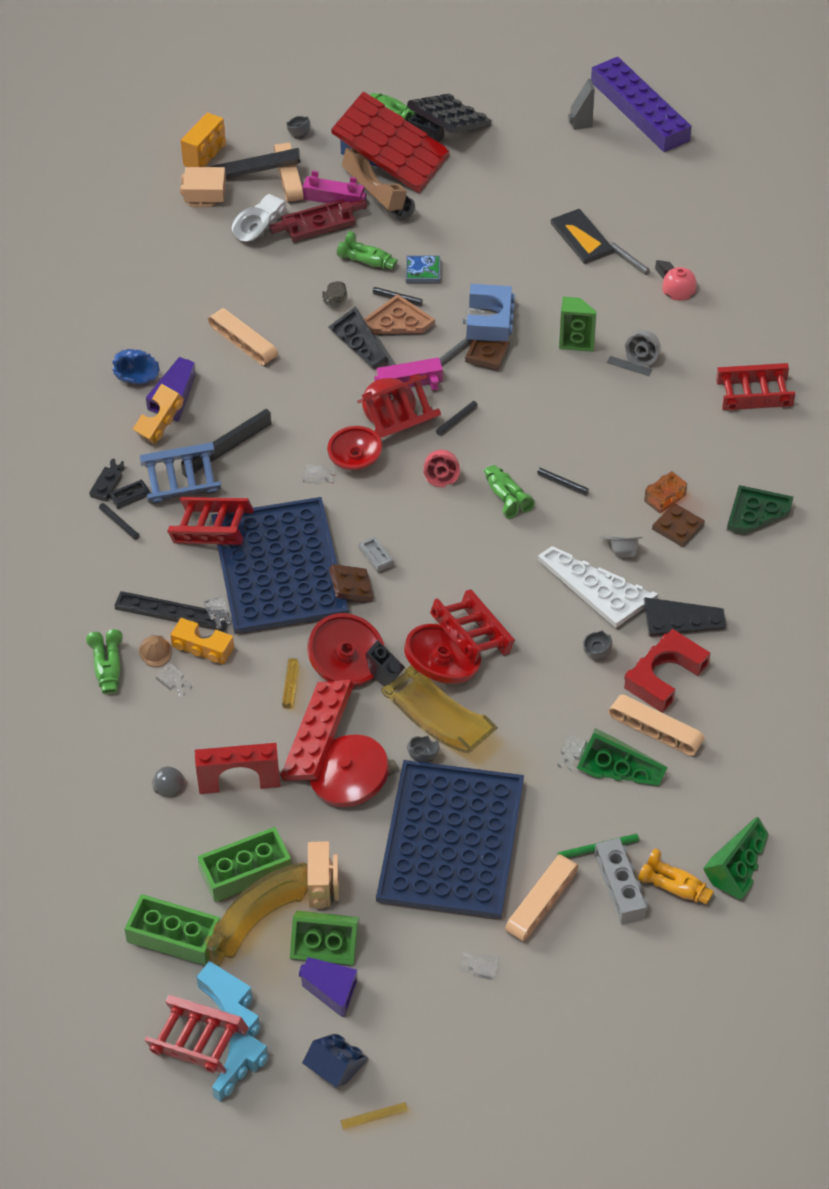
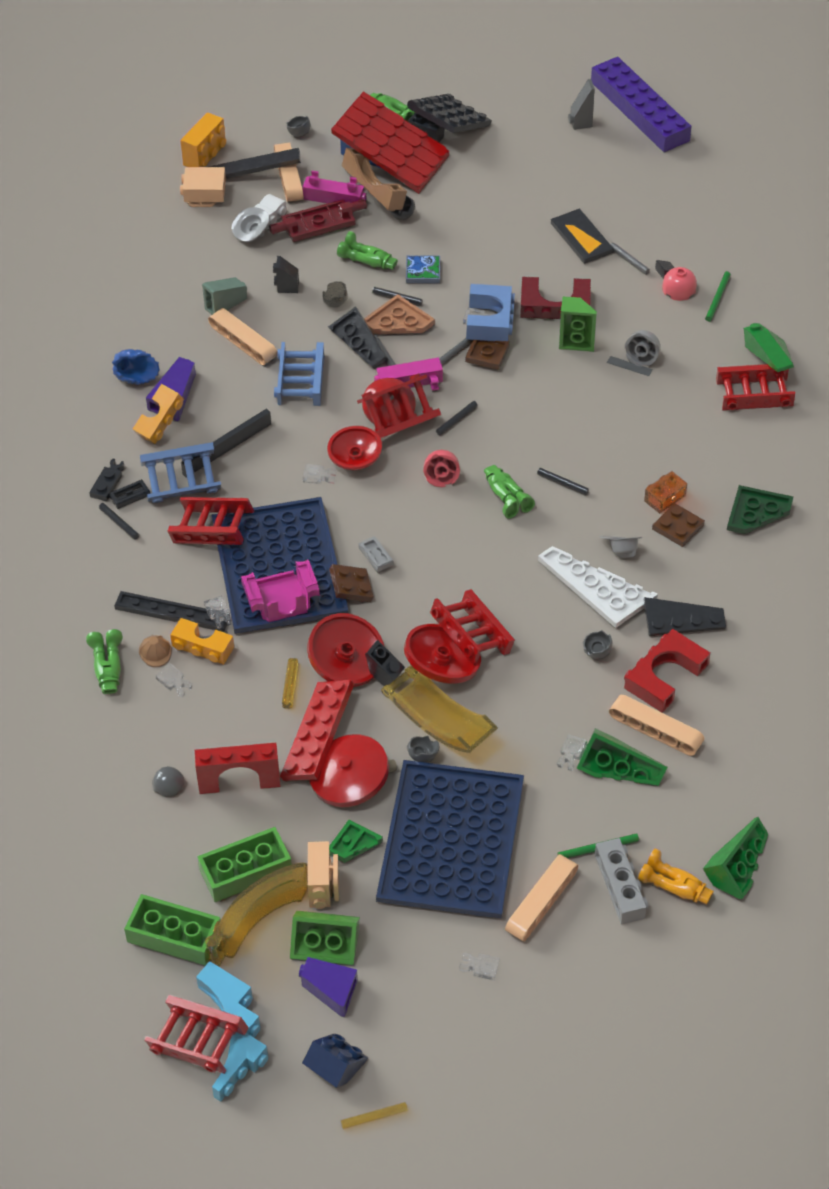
(223, 294): none -> sand green slope
(282, 593): none -> dark pink piece
(286, 276): none -> black slope
(315, 380): none -> medium blue fence
(353, 841): none -> green wing
(536, 306): none -> dark red arch
(717, 297): none -> green bar
(767, 347): none -> green wedge

